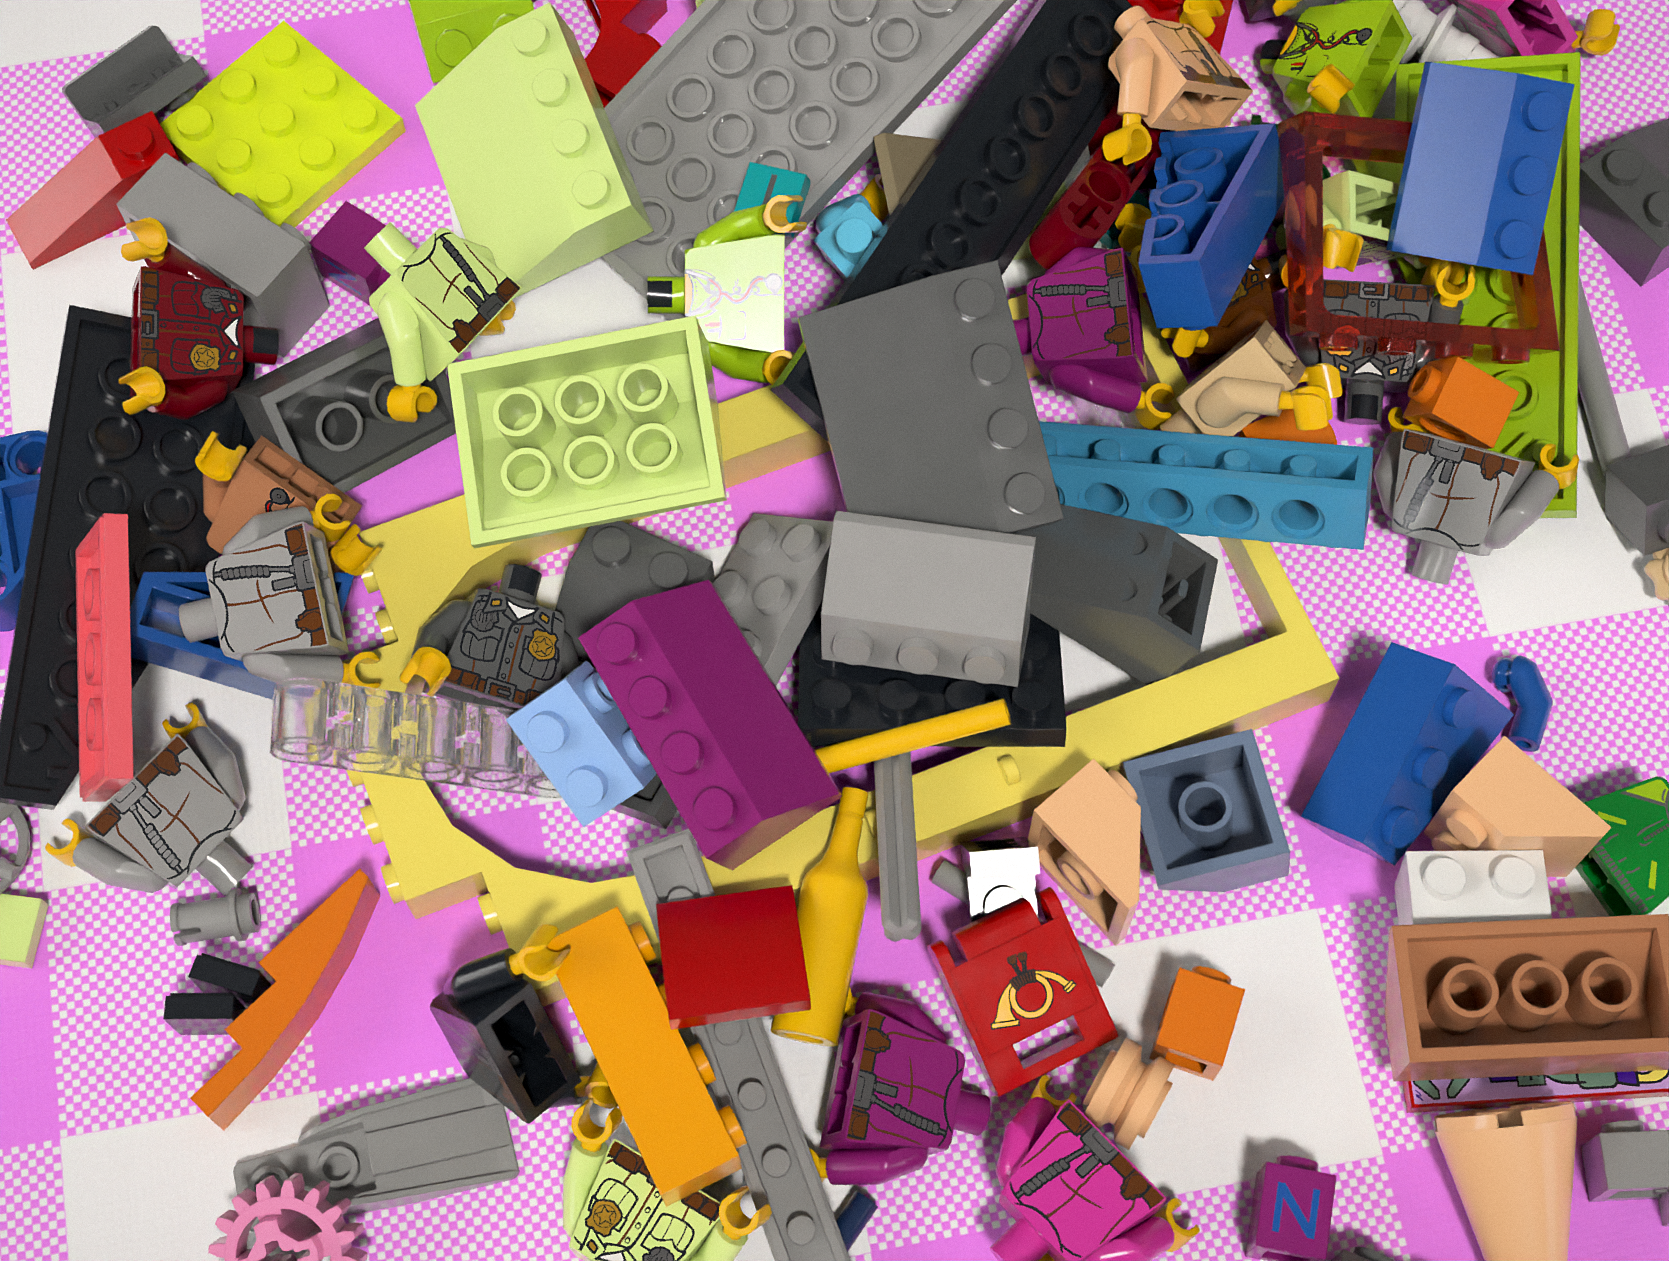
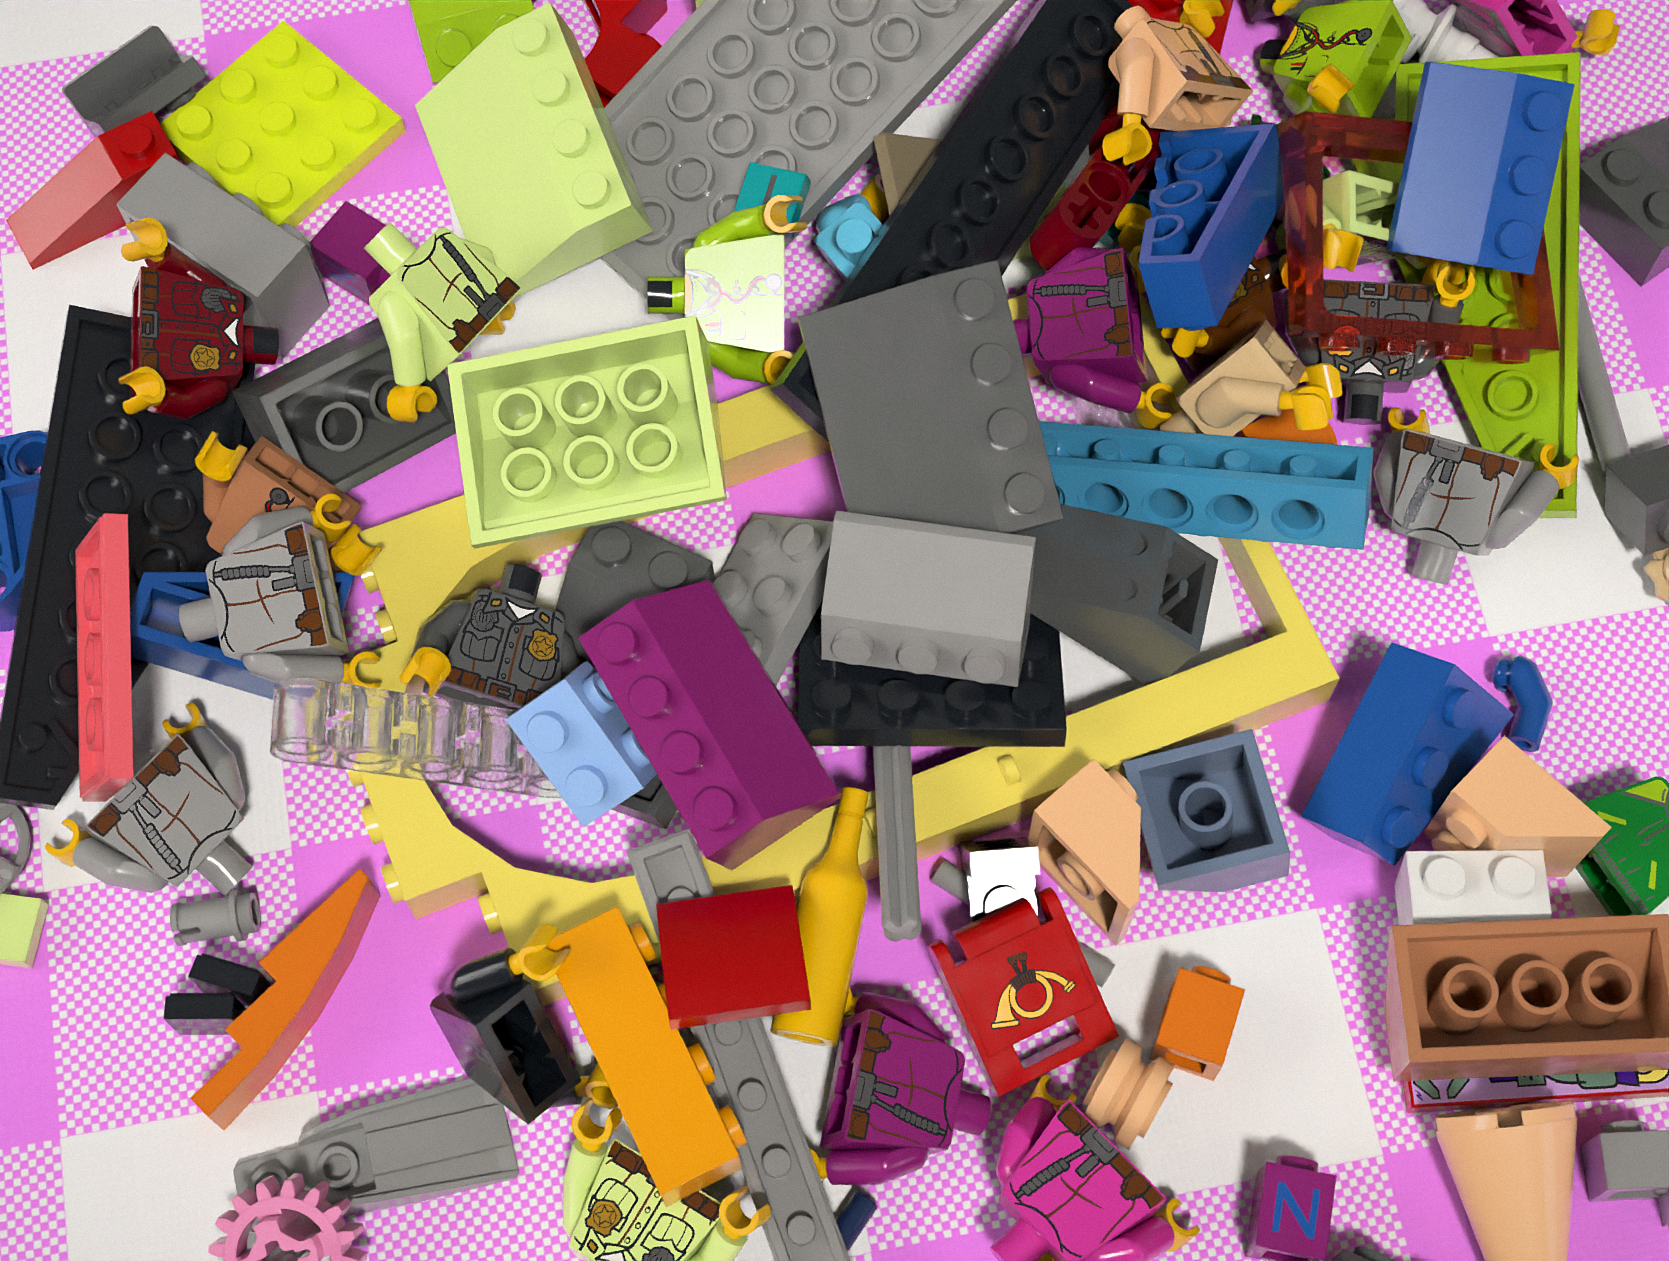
(915, 736): yellow piece -> none
(1459, 402): orange brick -> none

